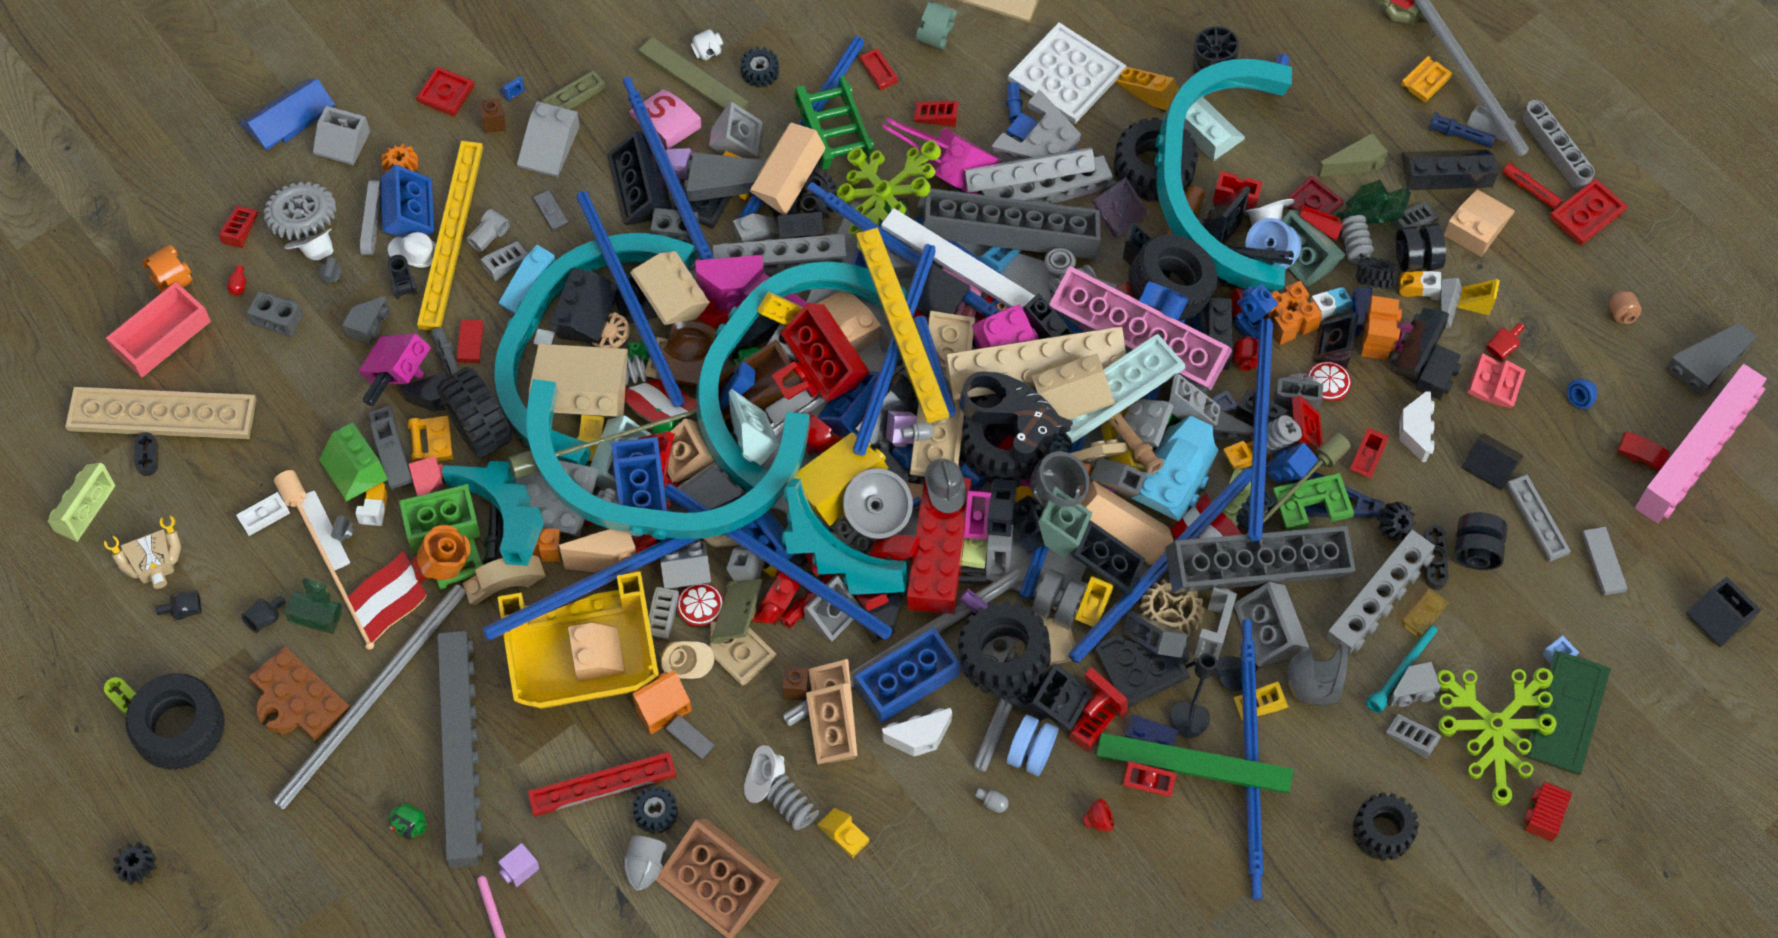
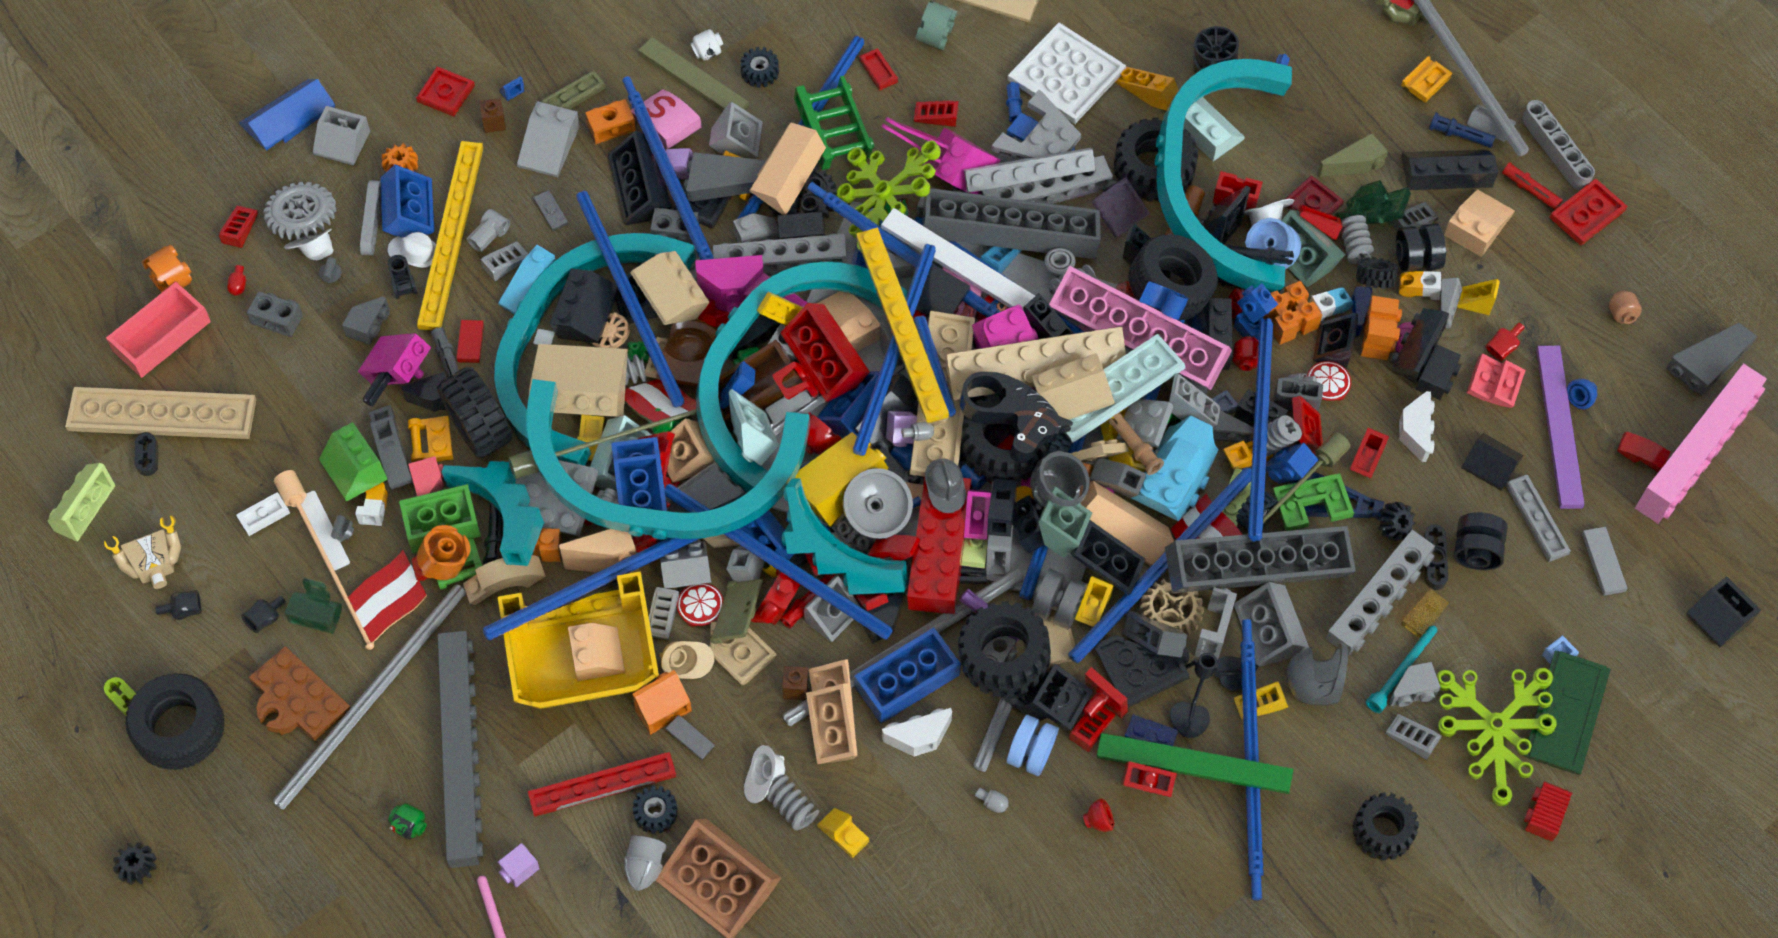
(610, 121): none -> orange brick
(1560, 427): none -> medium lavender tile

